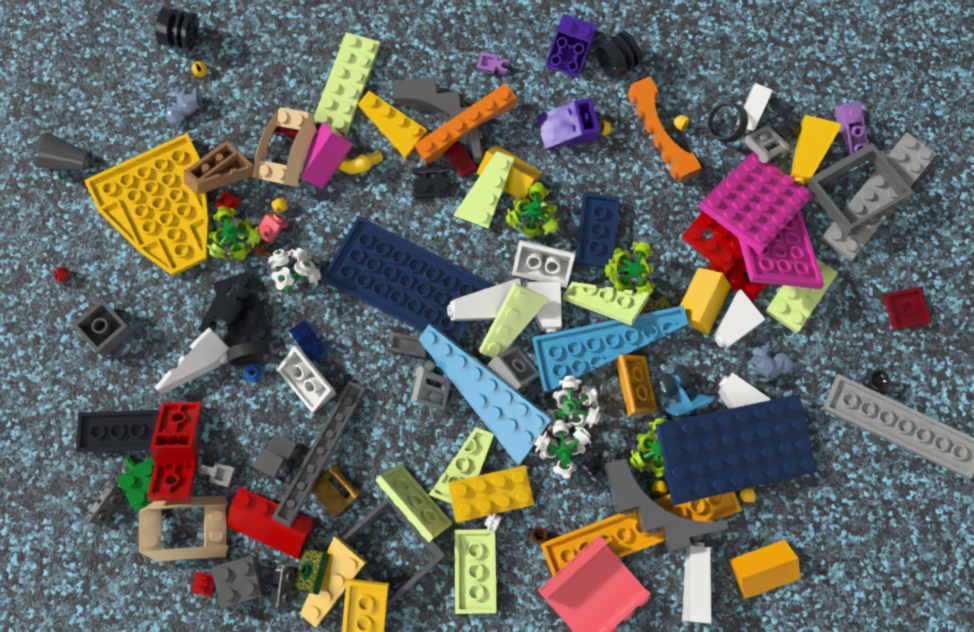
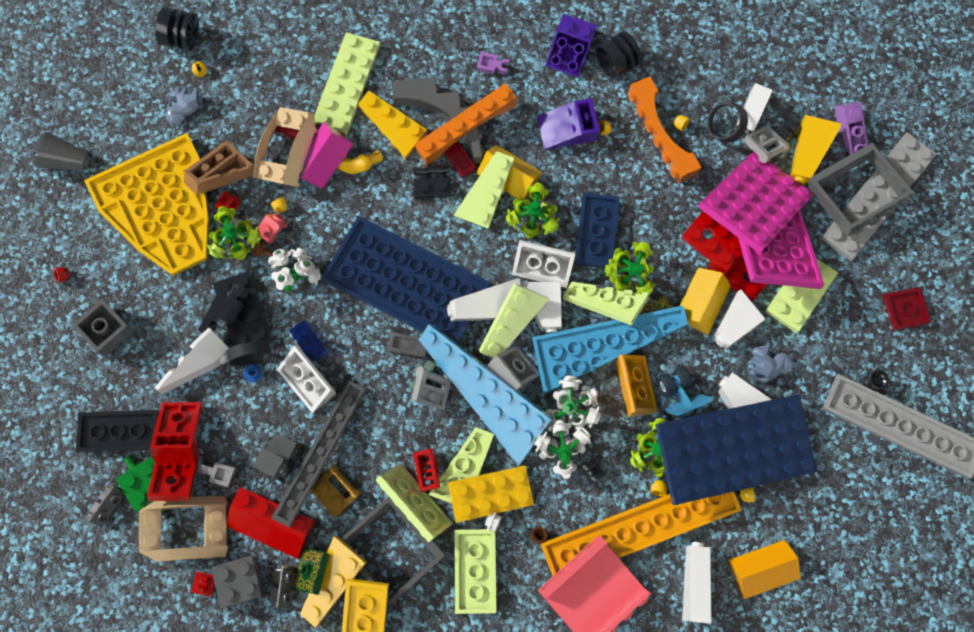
(418, 456): none -> red slope
(676, 530): dark grey arch -> none

